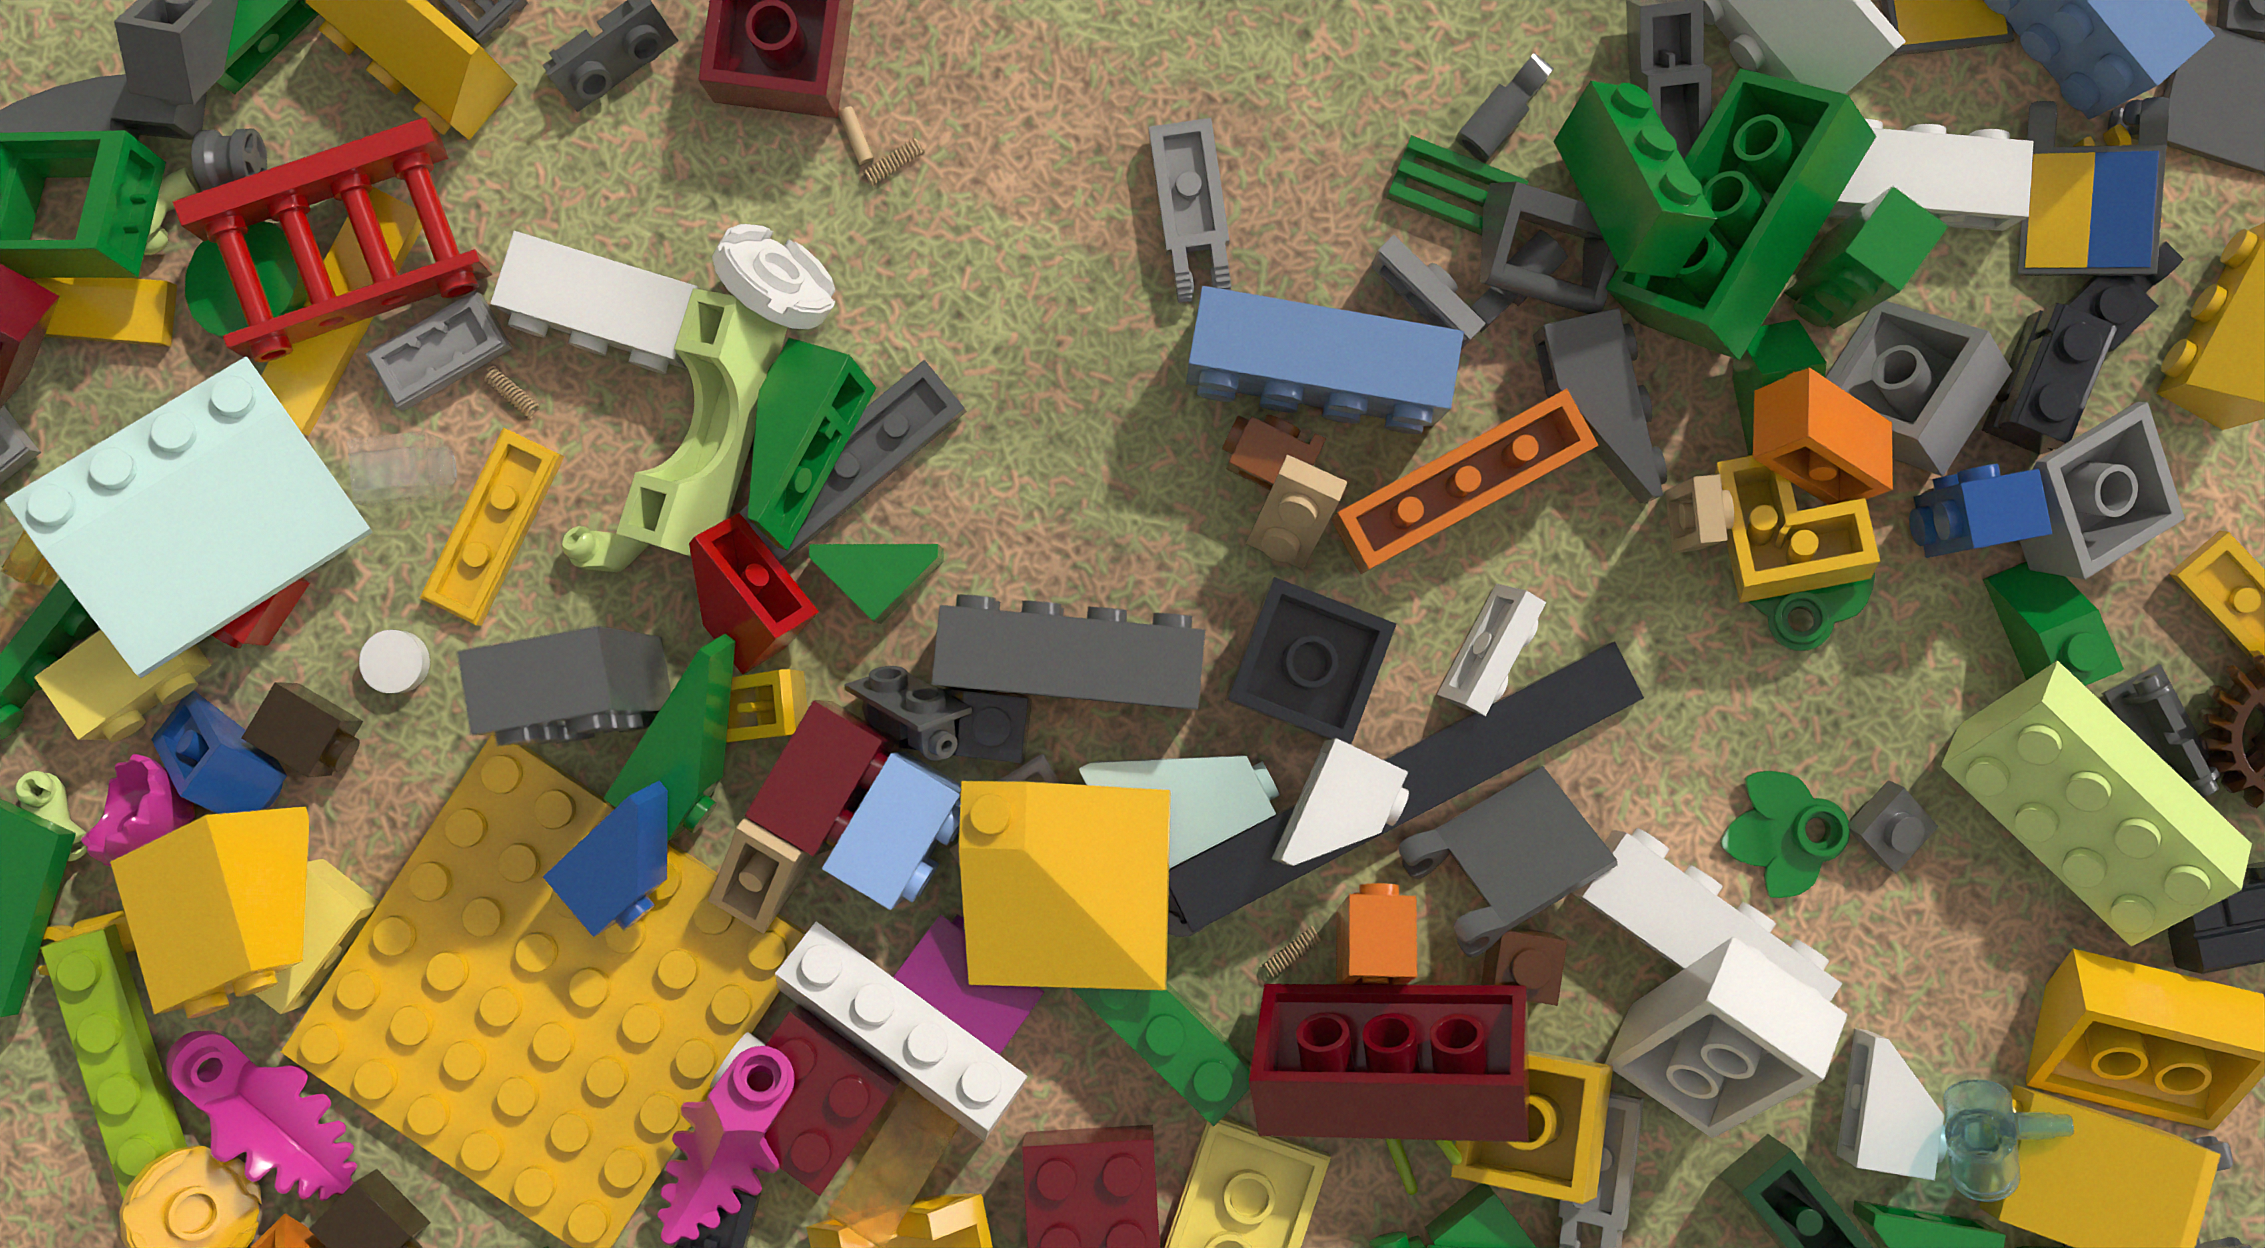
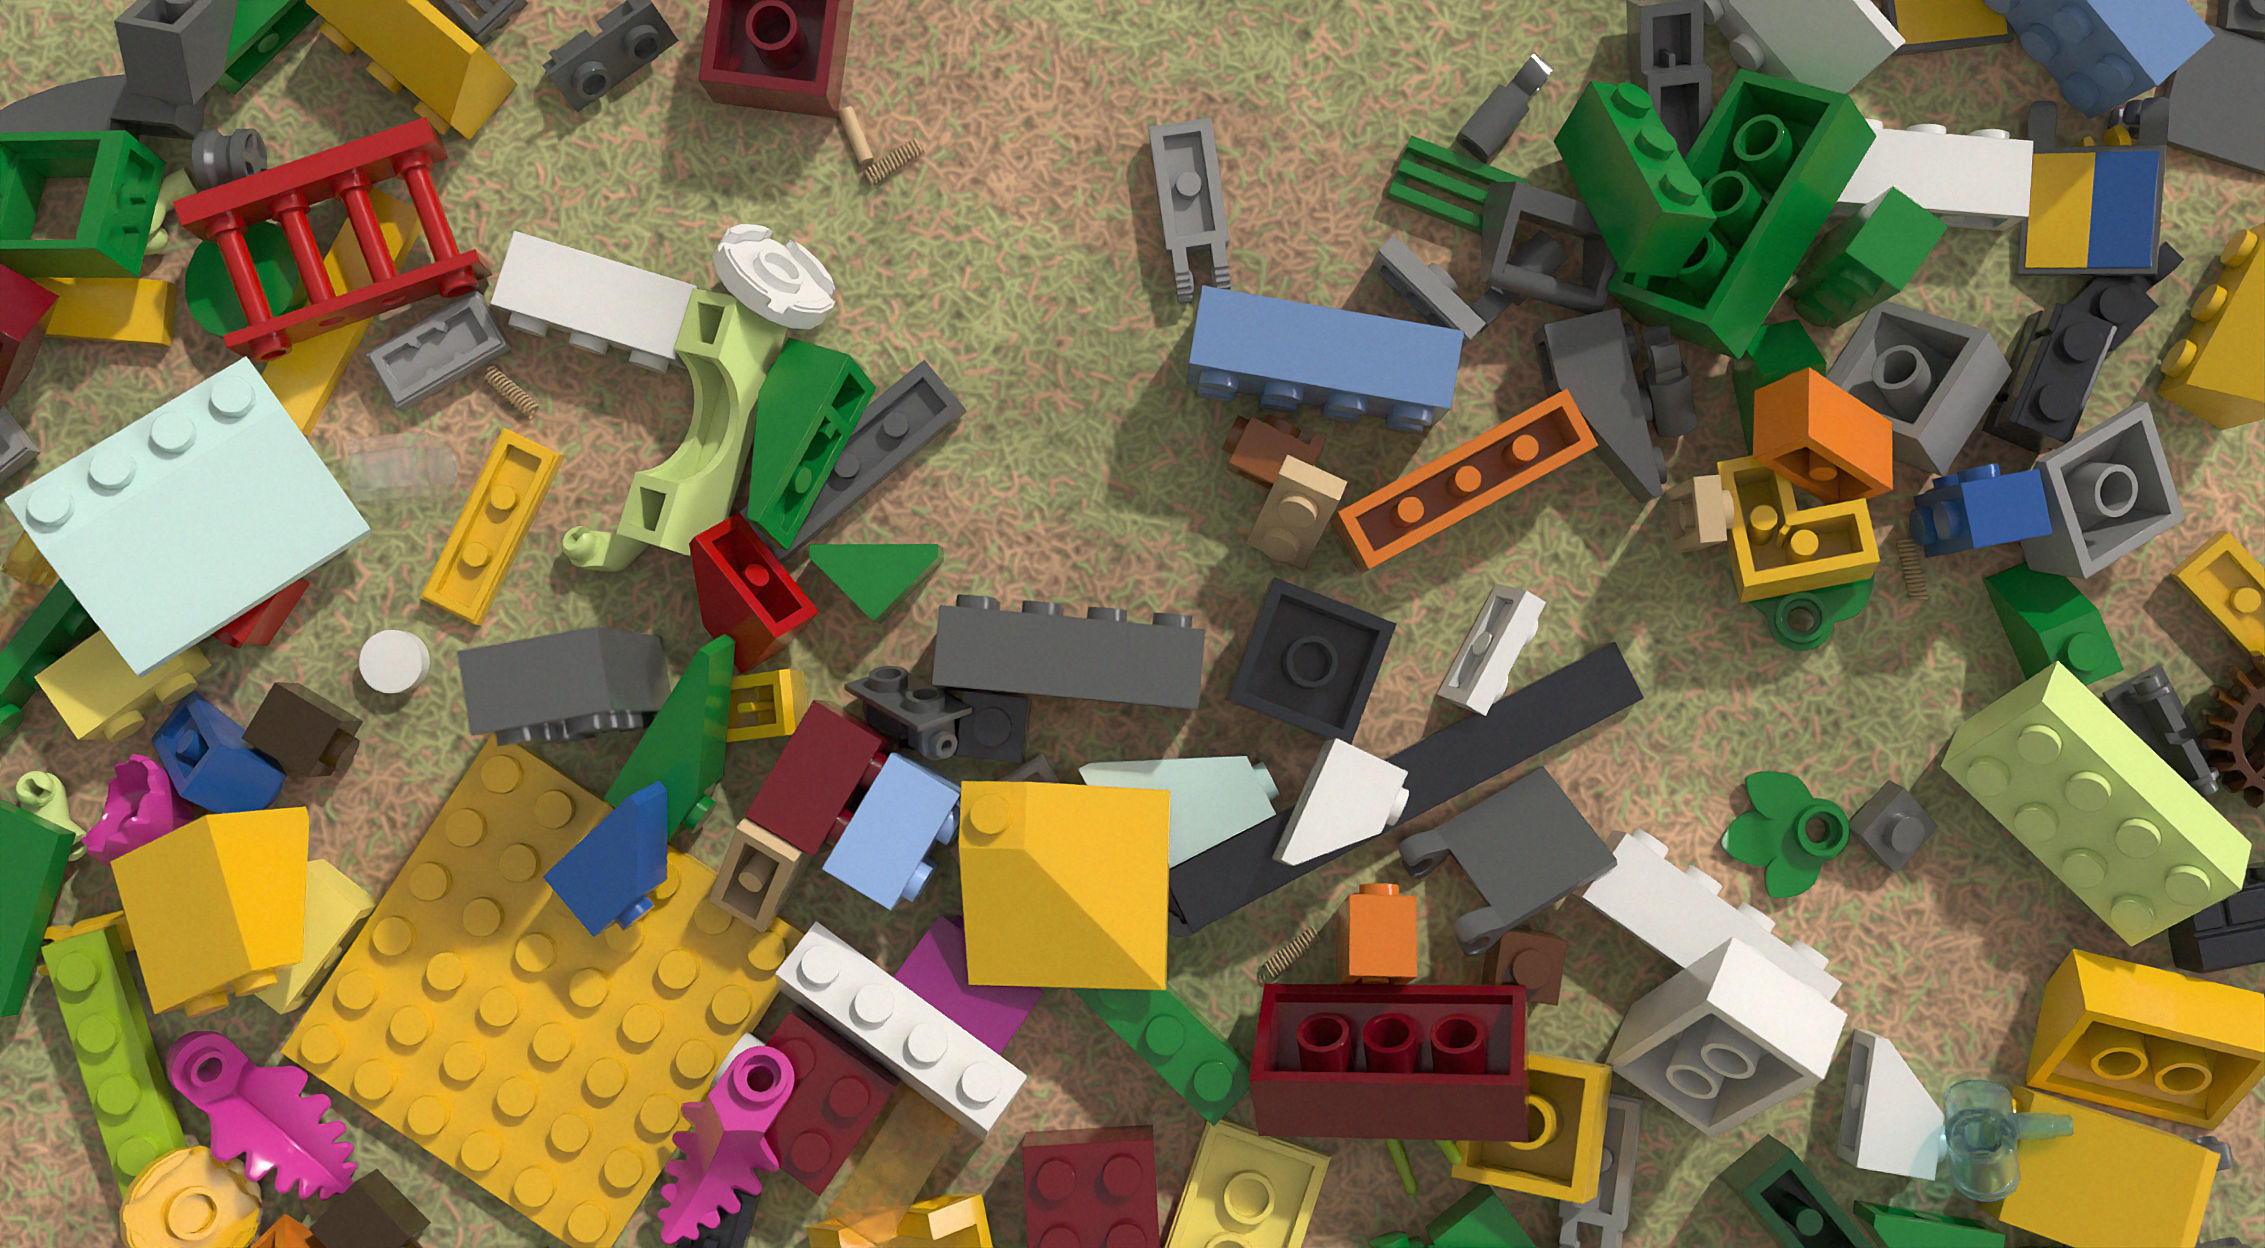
(1668, 384): none -> dark grey bar
(1916, 572): none -> tan leg

